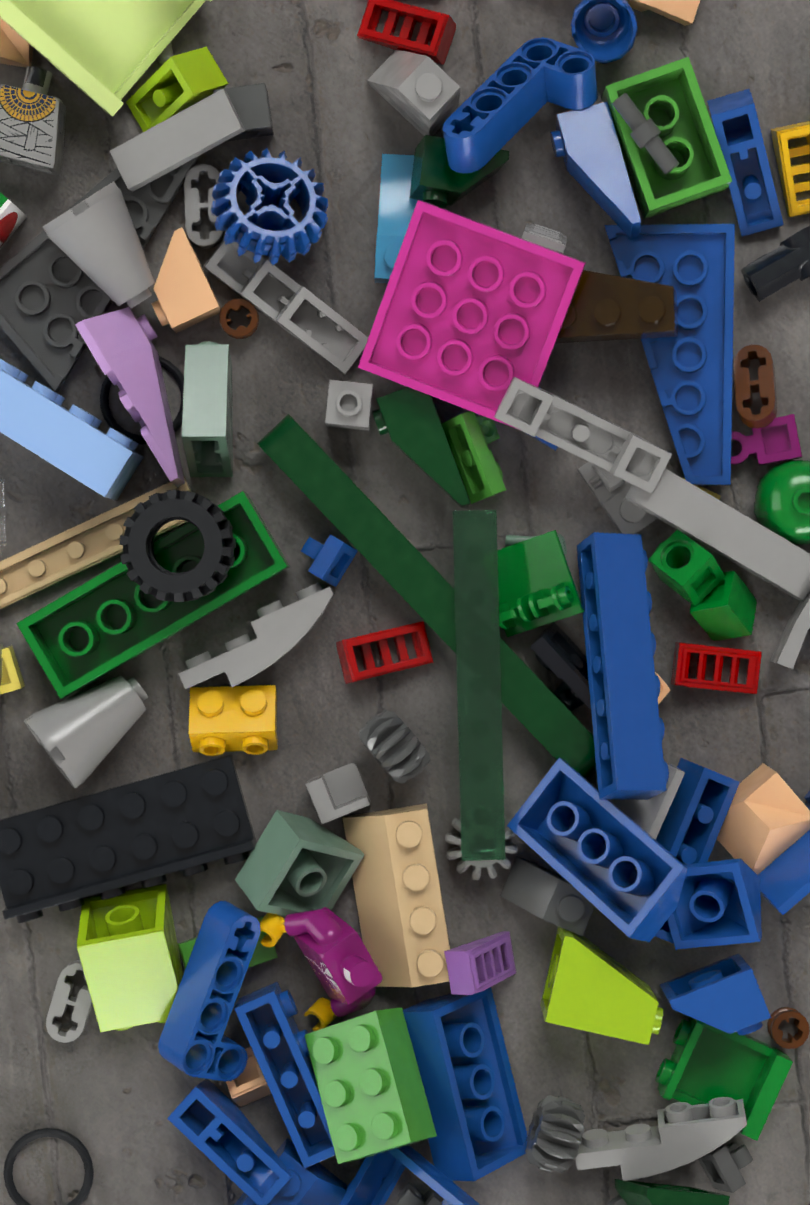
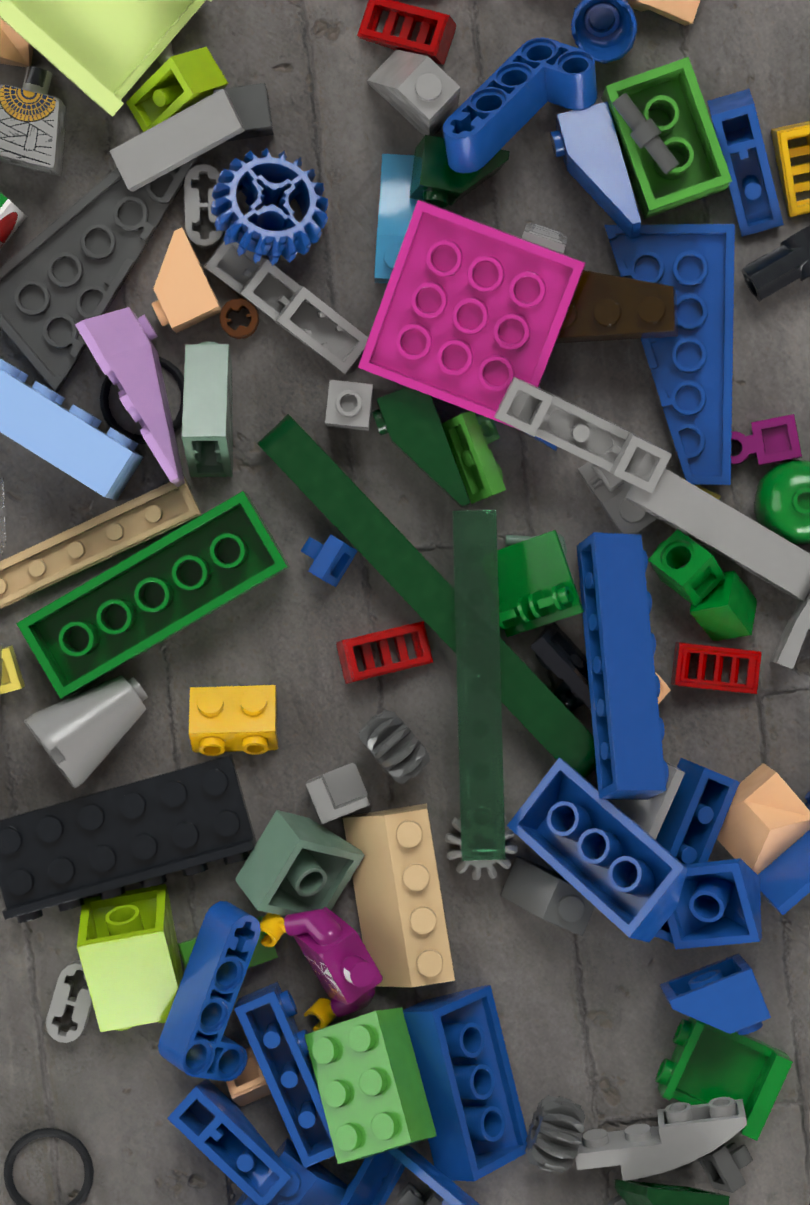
(105, 245): light grey cone -> none
(139, 543): black tyre -> none
(277, 633): light grey slope -> none
(480, 964): medium lavender slope -> none
(597, 993): lime slope -> none
(764, 385): reddish brown beam -> none
(776, 1033): reddish brown bush -> none

